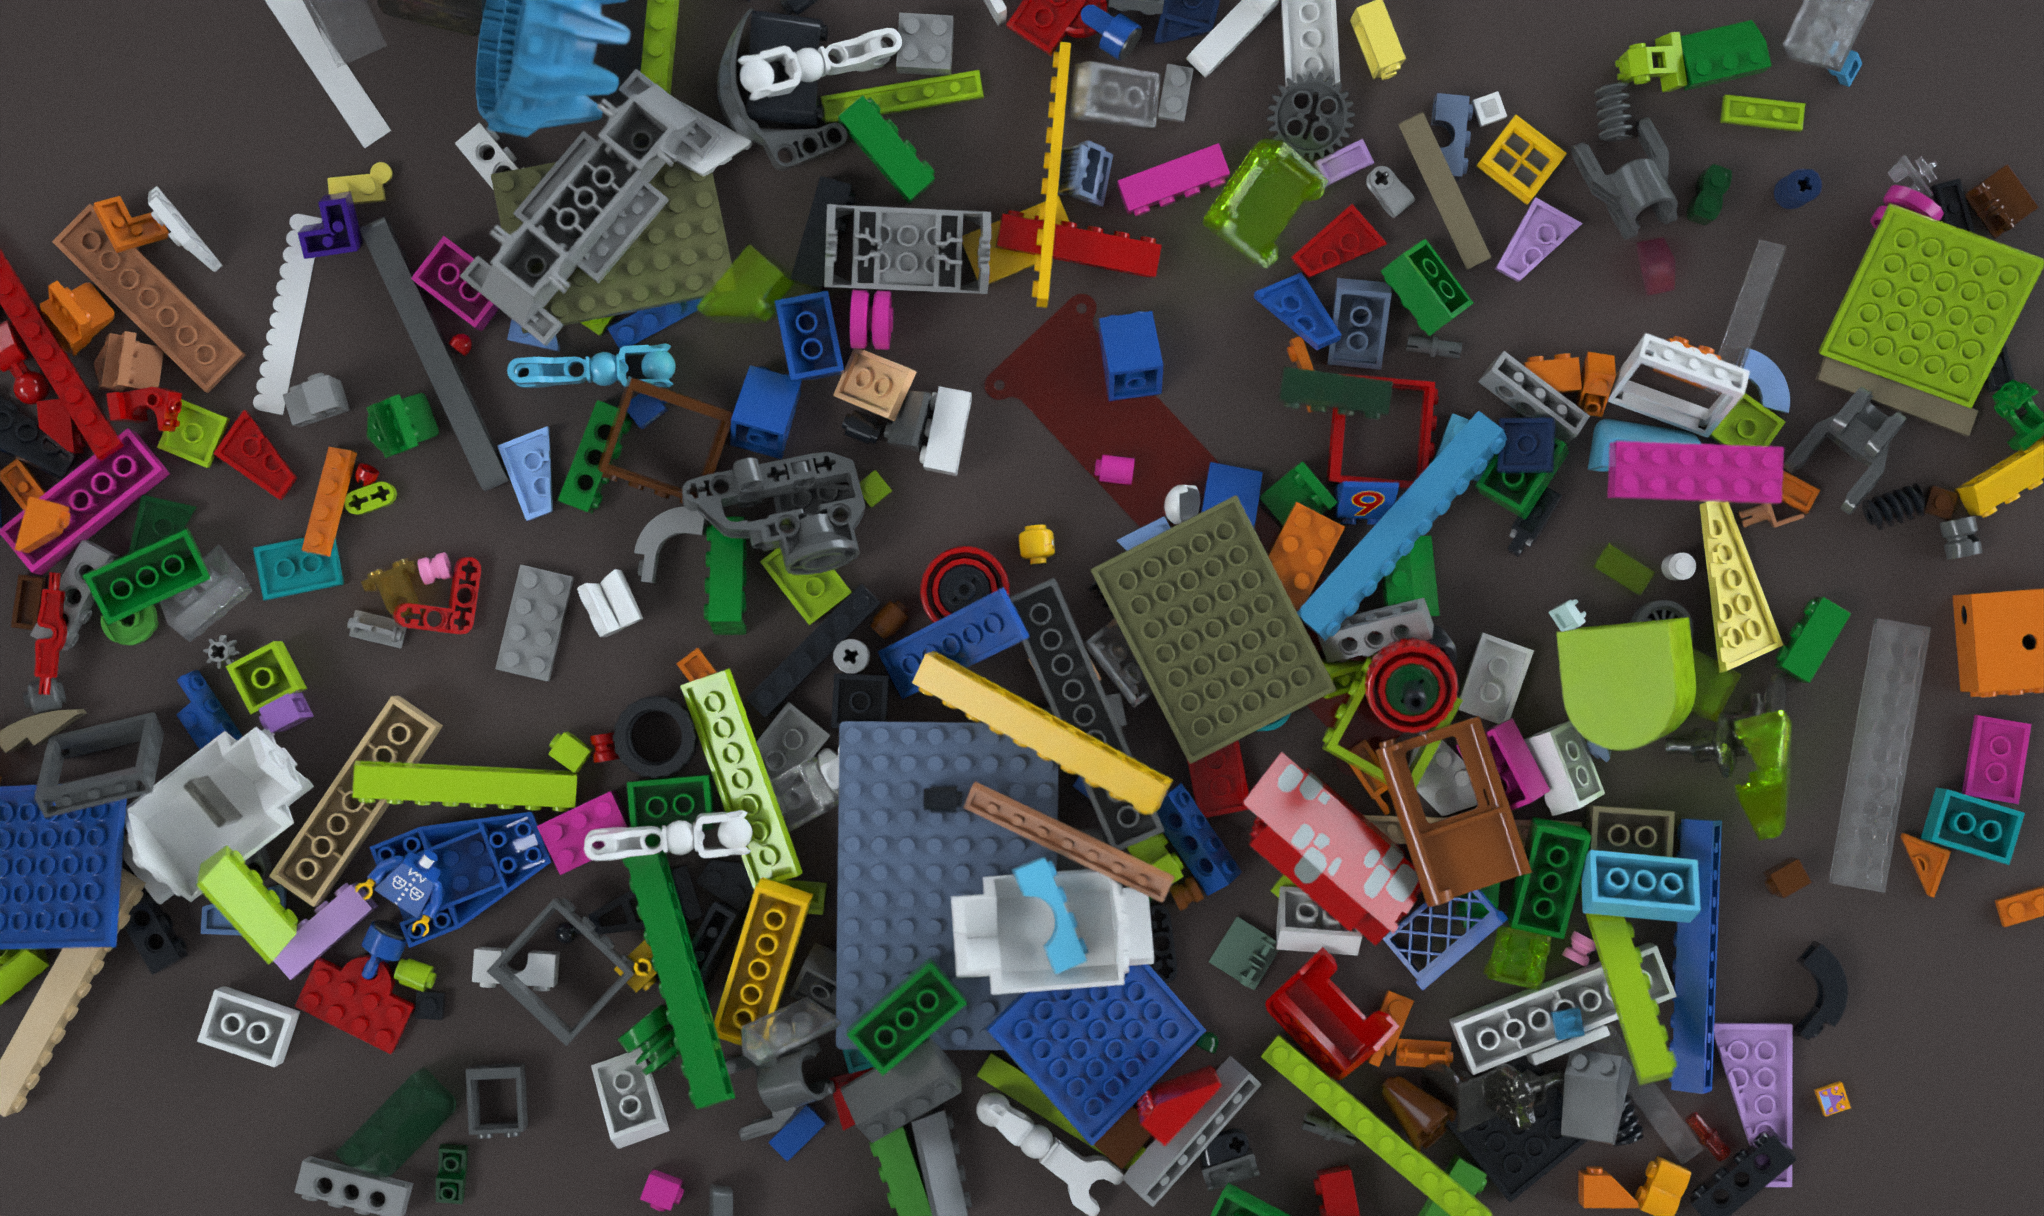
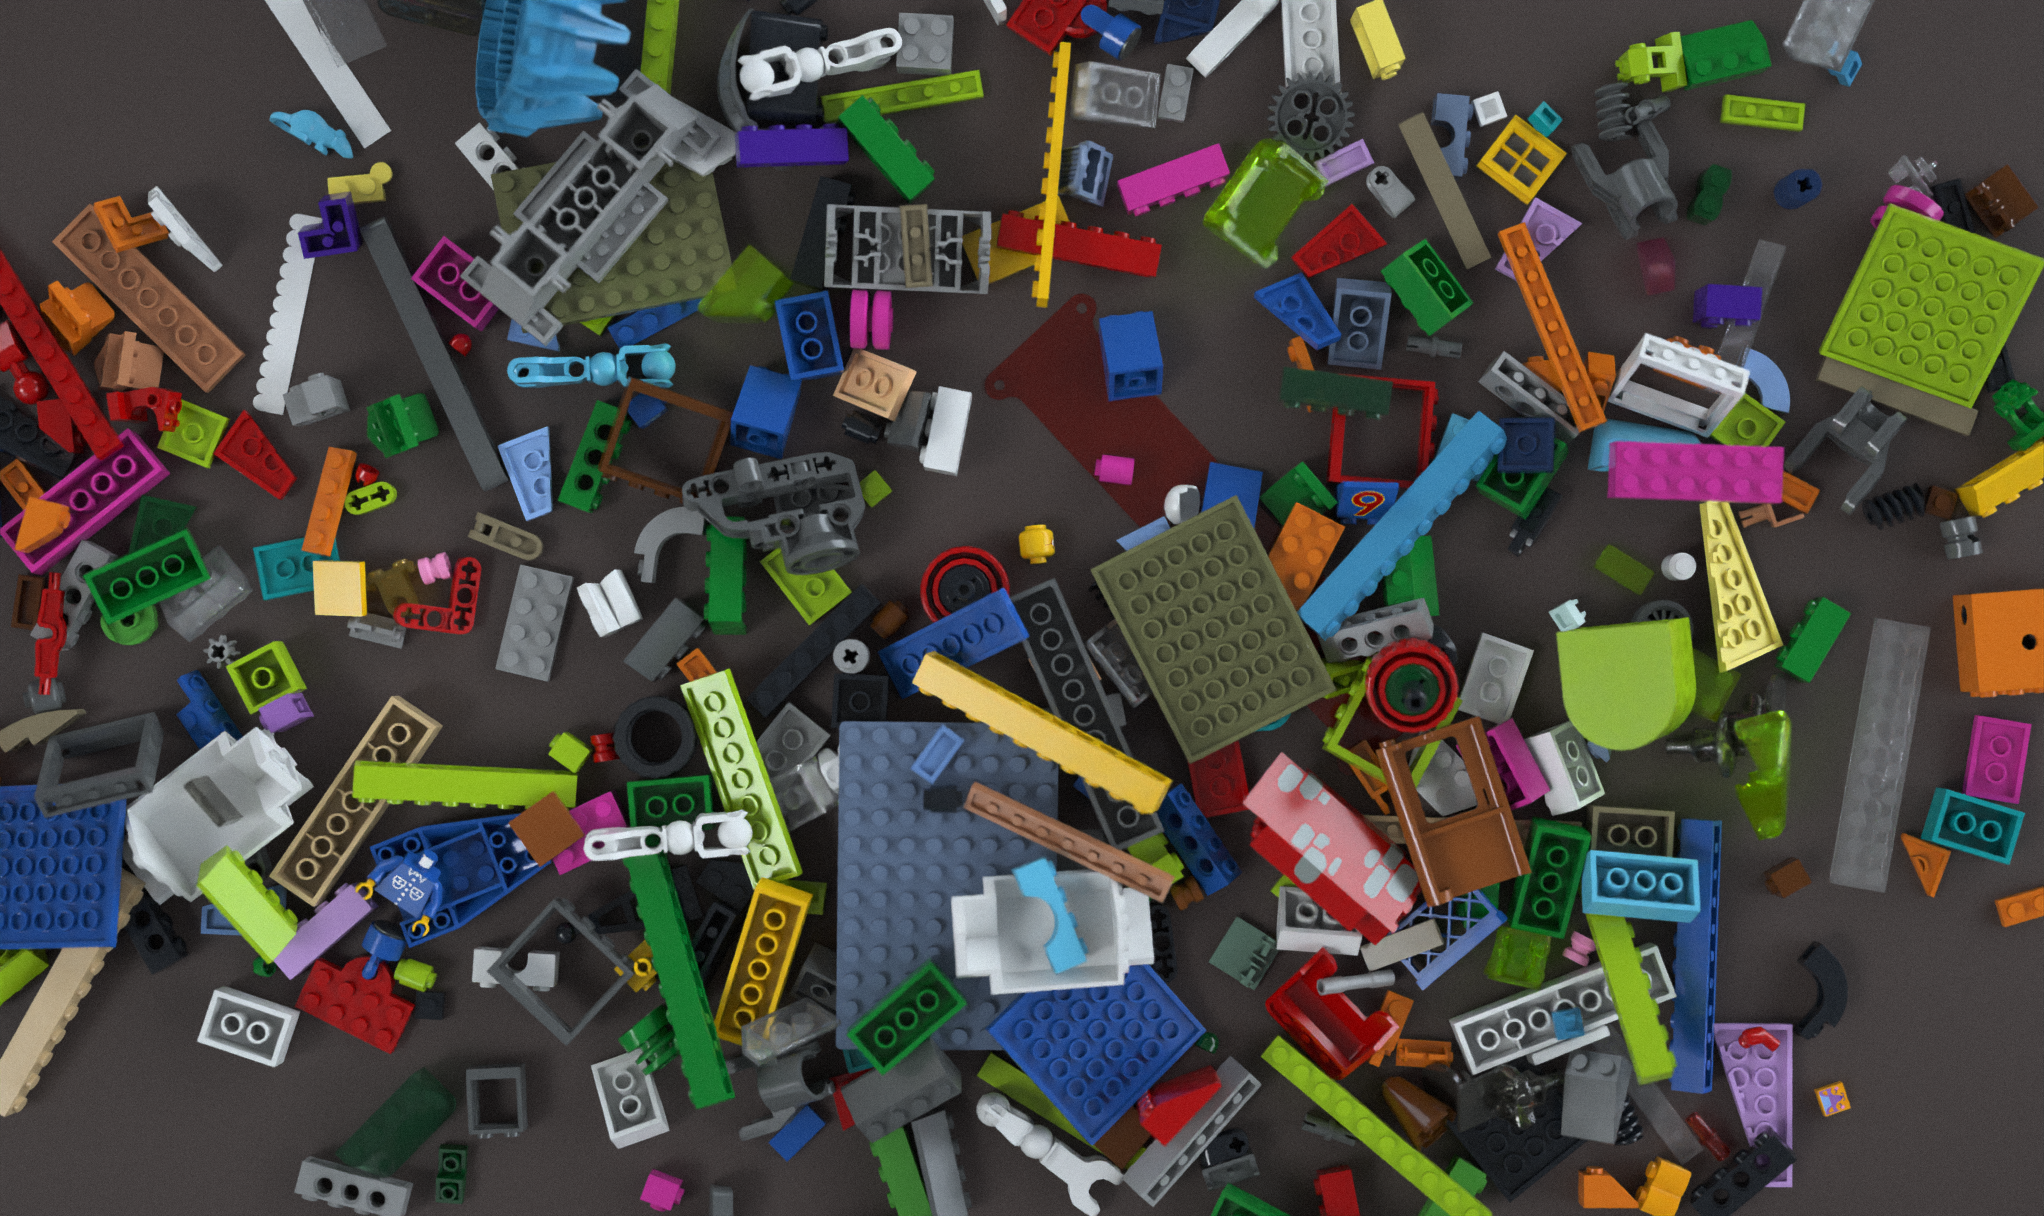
(263, 971): none -> green hinge
(310, 128): none -> medium azure animal
(339, 588): none -> yellow tile
(507, 538): none -> dark tan plate
(547, 828): none -> dark orange tile
(666, 640): none -> dark grey slope
(791, 147): none -> dark purple brick
(916, 246): none -> dark tan tile
(937, 754): none -> medium blue tile
(1340, 984): none -> light grey piece
(1402, 944): none -> dark tan tile
(1544, 119): none -> teal plate
(1552, 327): none -> orange plate
(1647, 109): none -> dark grey pin
(1727, 303): none -> dark purple brick
(1756, 1036): none -> red arm

